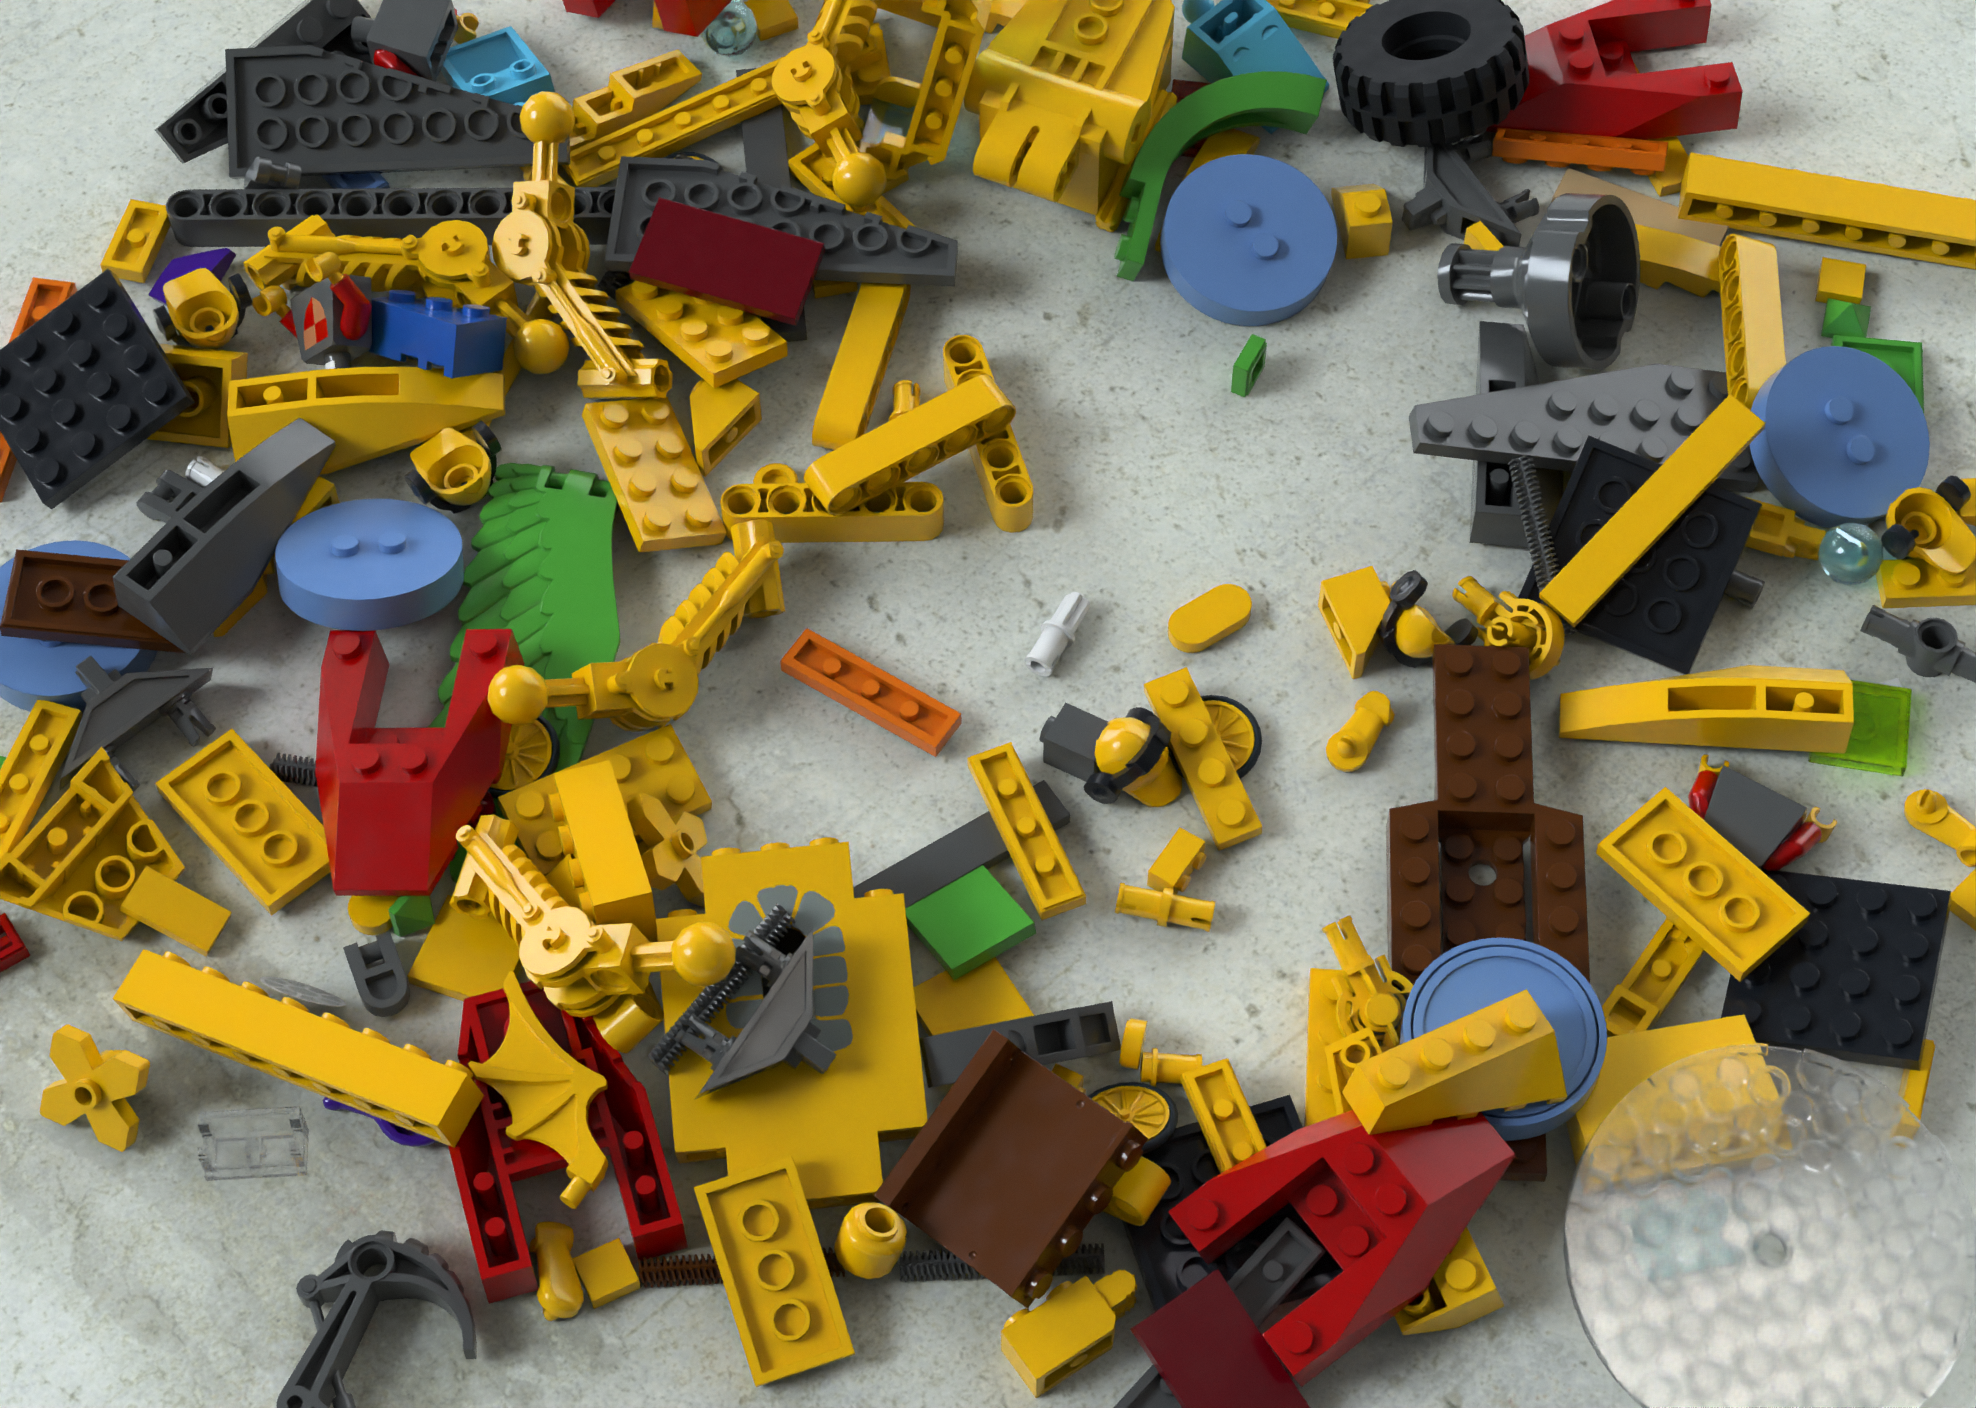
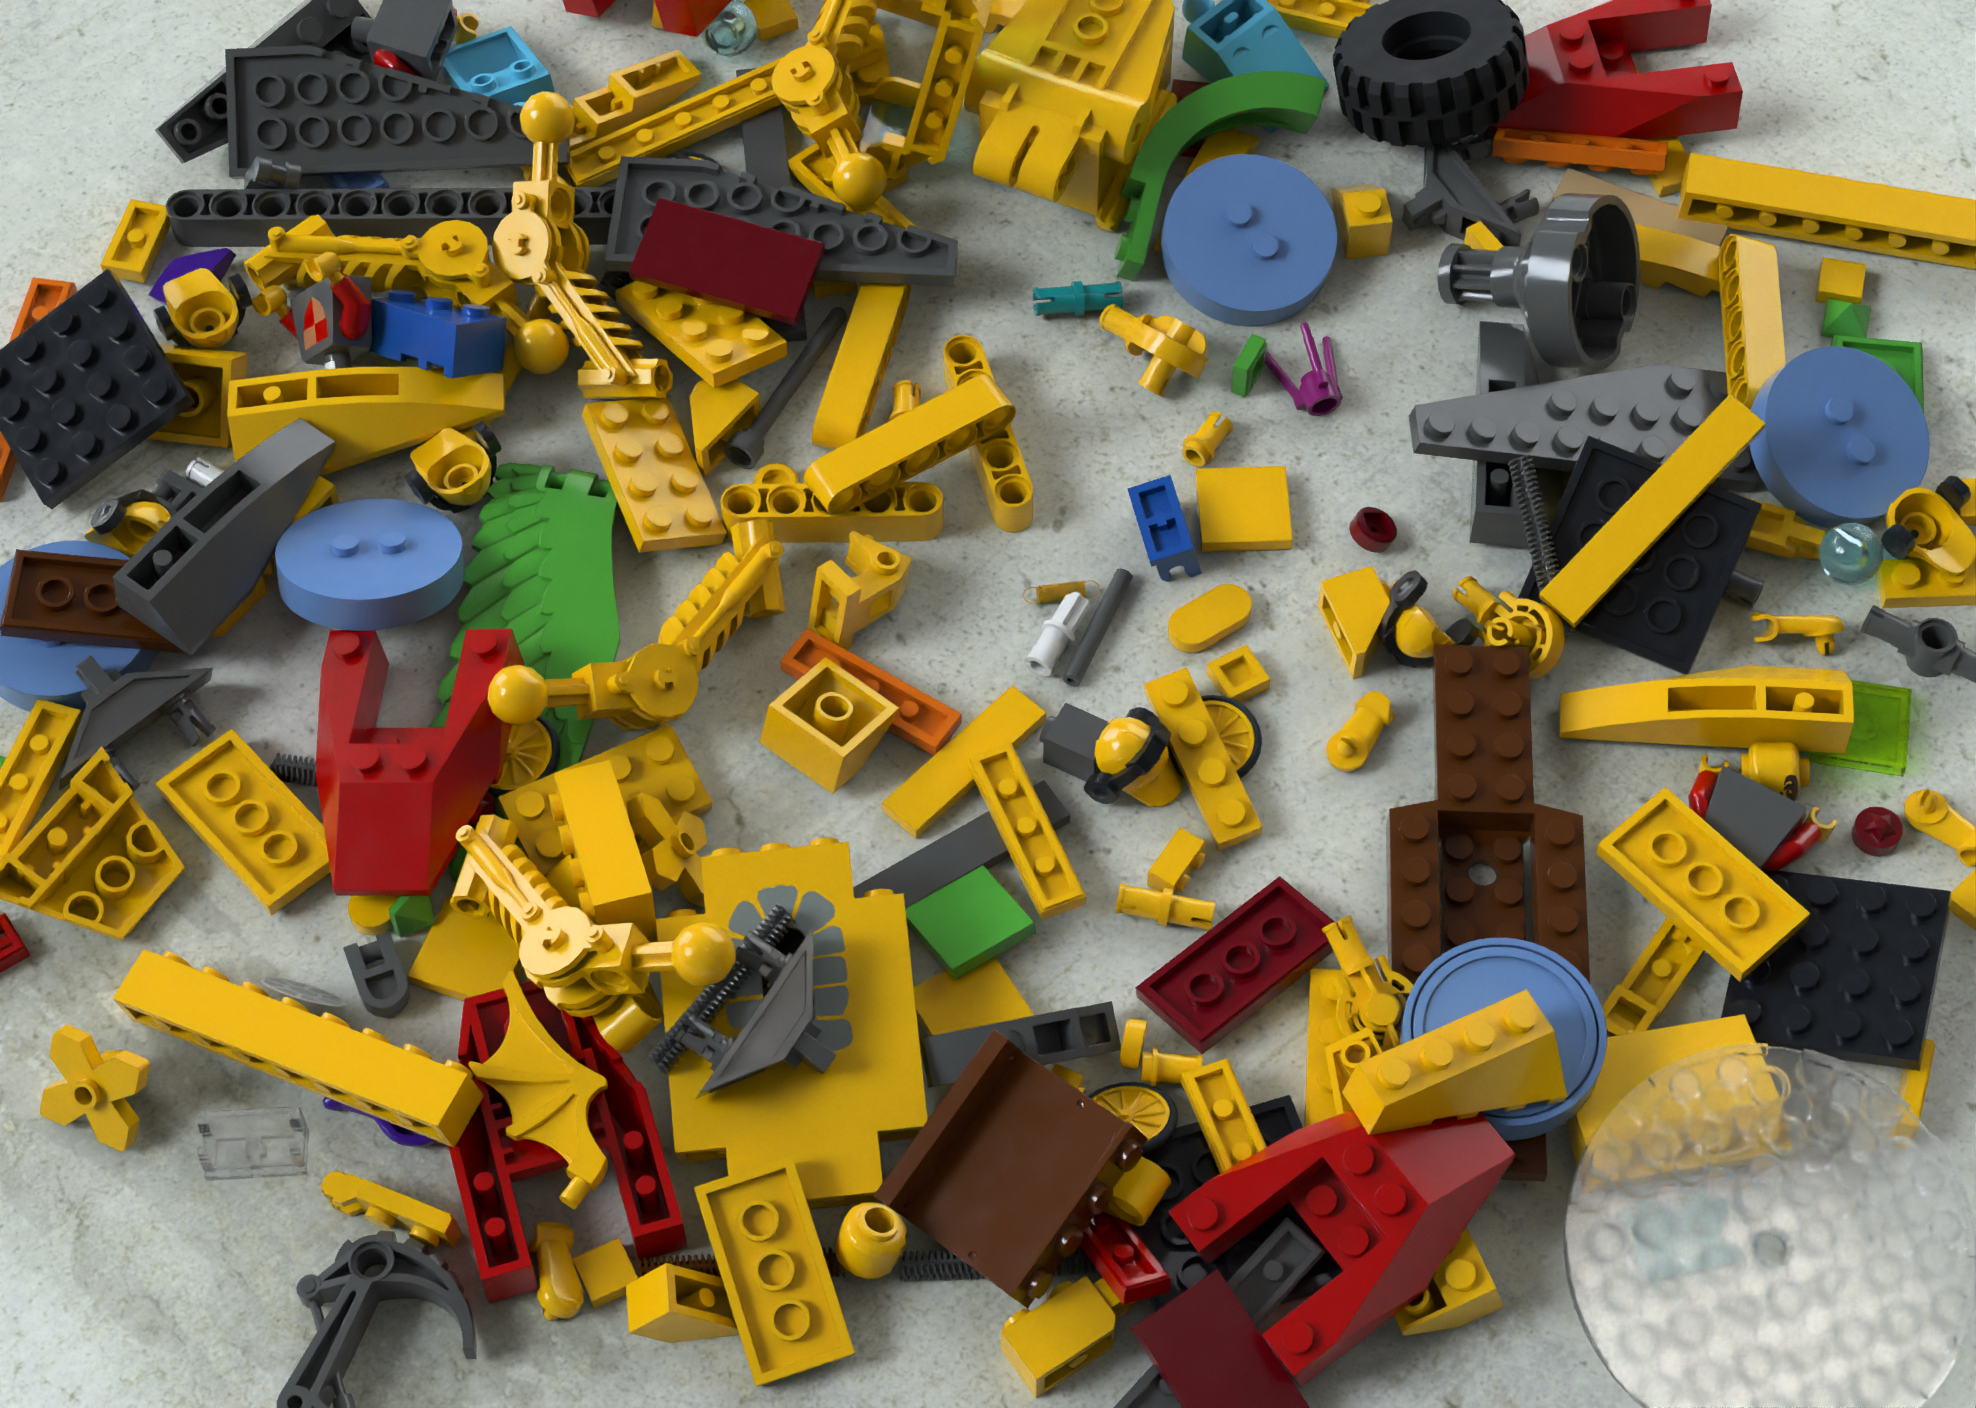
(128, 522): none -> yellow cap
(176, 911): yellow tile -> none
(389, 1207): none -> yellow hinge
(679, 1305): none -> yellow slope
(747, 445): none -> dark grey piece
(827, 724): none -> yellow slope
(861, 599): none -> yellow tile
(947, 776): none -> yellow tile
(1058, 591): none -> yellow piece
(1077, 298): none -> teal pin
(1097, 628): none -> dark grey piece
(1123, 1259): none -> red tile
(1163, 527): none -> blue hinge
(1166, 337): none -> yellow pin
(1201, 446): none -> yellow pin
(1238, 675): none -> yellow tile
(1238, 965): none -> dark red tile
(1243, 508): none -> yellow tile
(1318, 389): none -> magenta plant
(1373, 529): none -> dark red tile
(1777, 767): none -> yellow head
(1816, 625): none -> yellow piece
(1877, 831): none -> dark red tile

